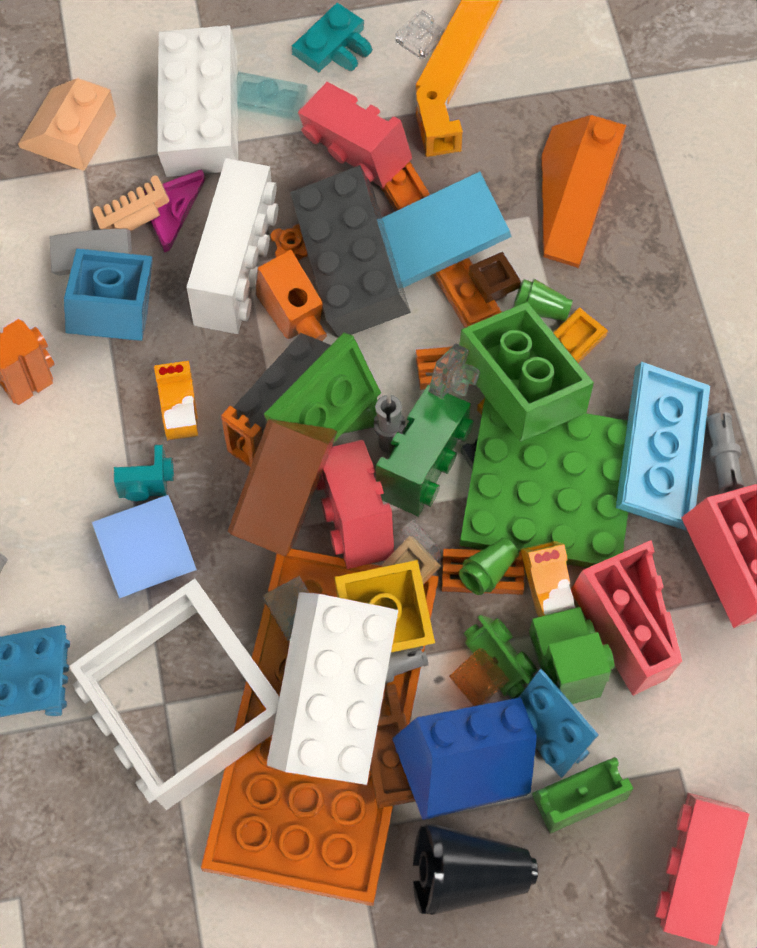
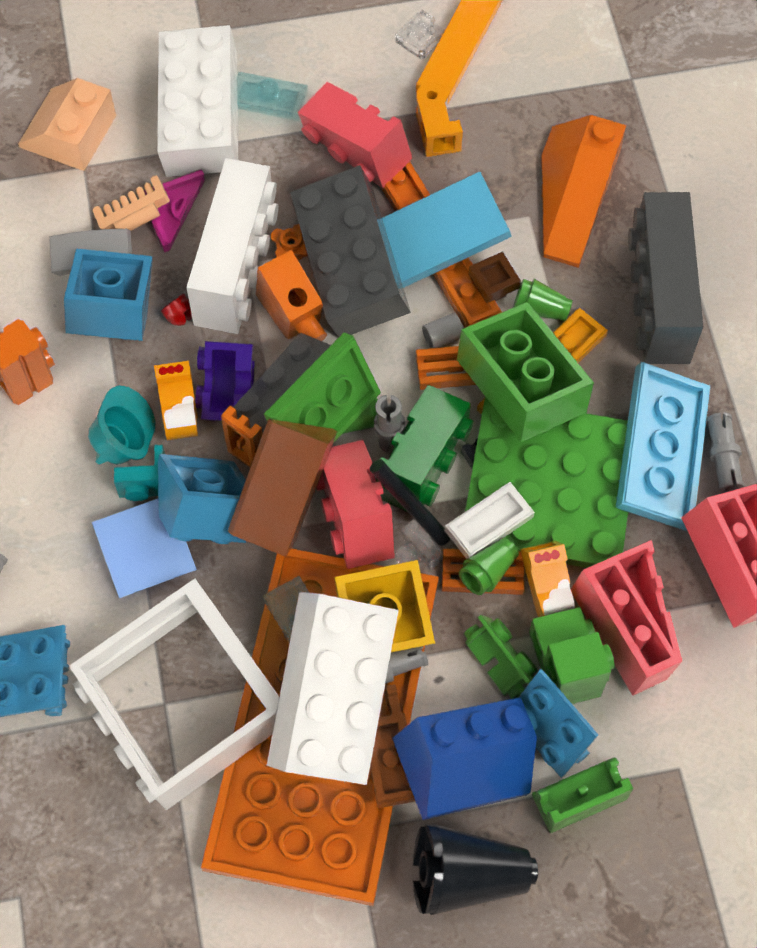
(122, 427): none -> teal piece
(178, 311): none -> red hinge
(198, 497): none -> dark azure slope
(227, 376): none -> dark purple cylinder
(328, 40): teal hinge -> none
(409, 501): none -> black bar
(410, 551): tan tile -> none
(442, 331): none -> light grey hinge
(453, 373): clear tile -> none
(479, 677): clear orange tile -> none
(489, 520): none -> white tile
(666, 278): none -> dark grey brick
(702, 868): coral wedge -> none

